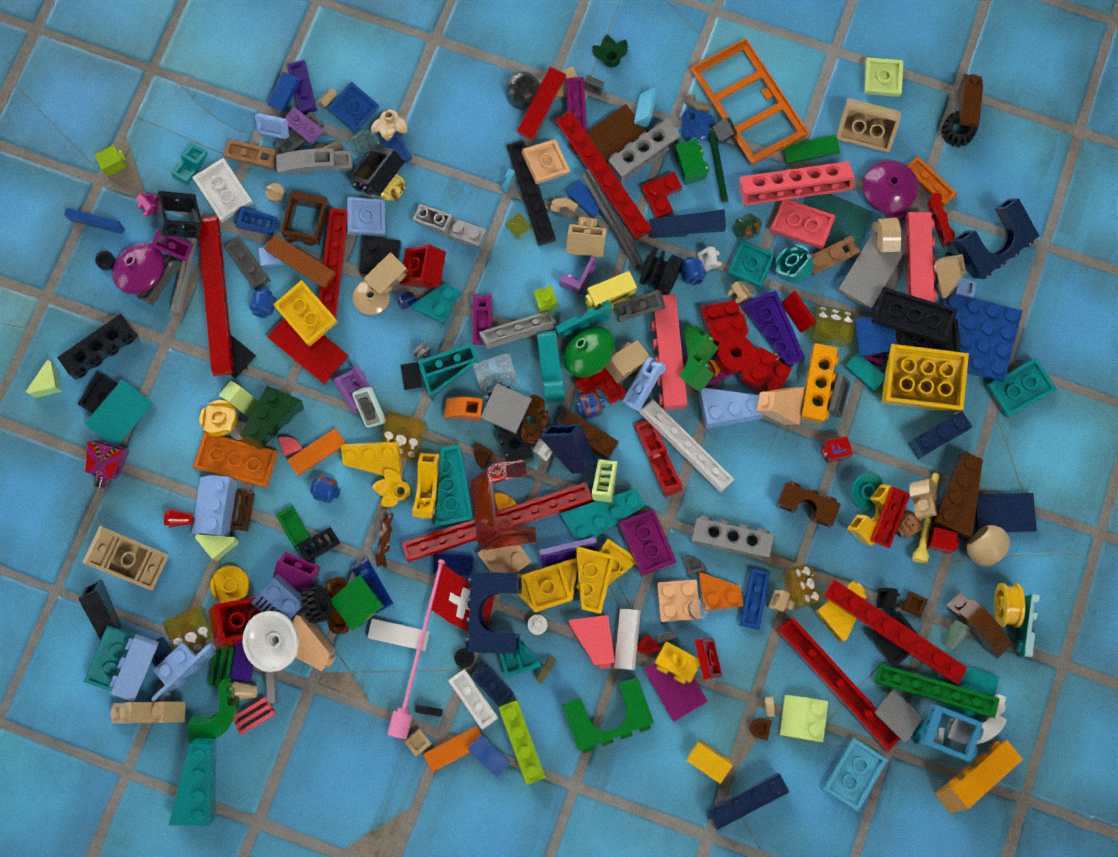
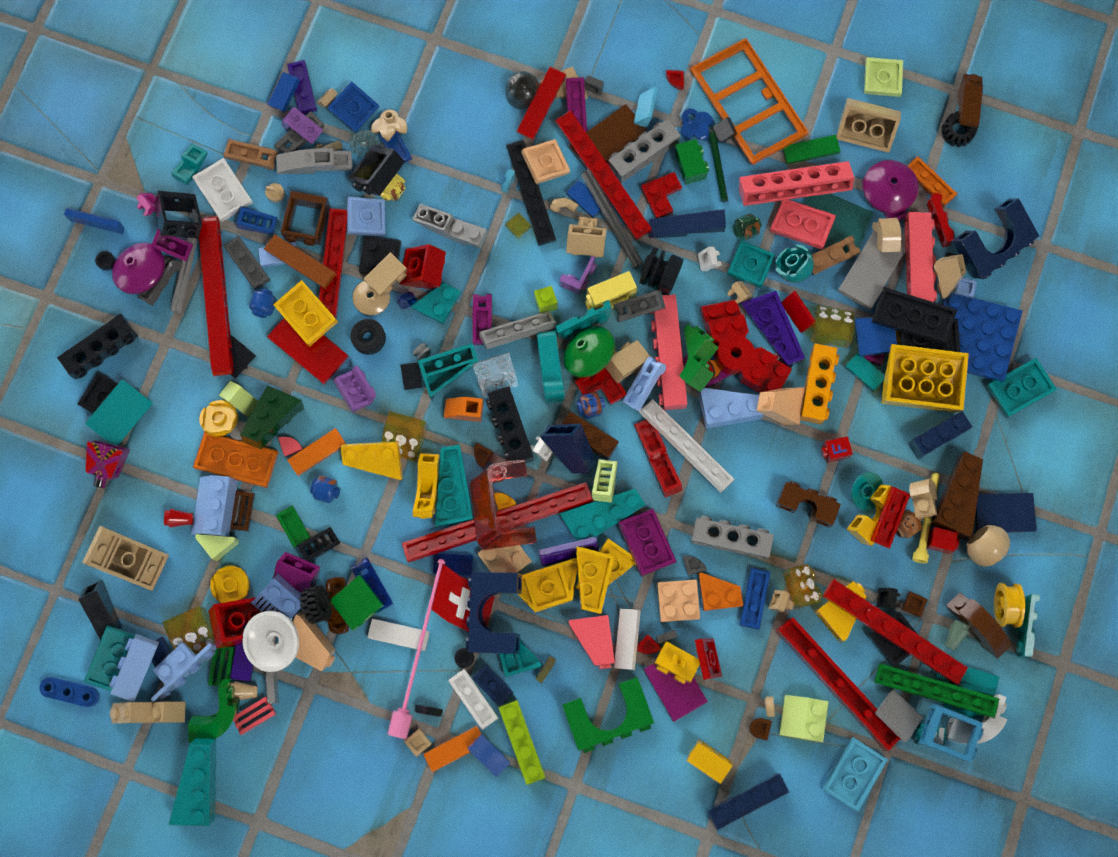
(46, 381): yellowish green slope -> none
(77, 694): none -> blue plate
(111, 160): lime brick -> none
(272, 125): light blue tile -> none
(363, 327): none -> black tyre
(368, 407): slope -> none
(384, 539): reddish brown piece -> none
(389, 488): yellow plate -> none
(506, 408): light grey tile -> none
(536, 410): reddish brown piece -> none
(537, 624): white tile -> none
(610, 49): dark green plate -> none
(675, 78): none -> red tile
(692, 271): blue head -> none
(696, 105): dark tan arm -> none
(698, 609): clear tile -> none
(839, 396): dark grey tile -> none
(979, 776): light orange wedge -> none

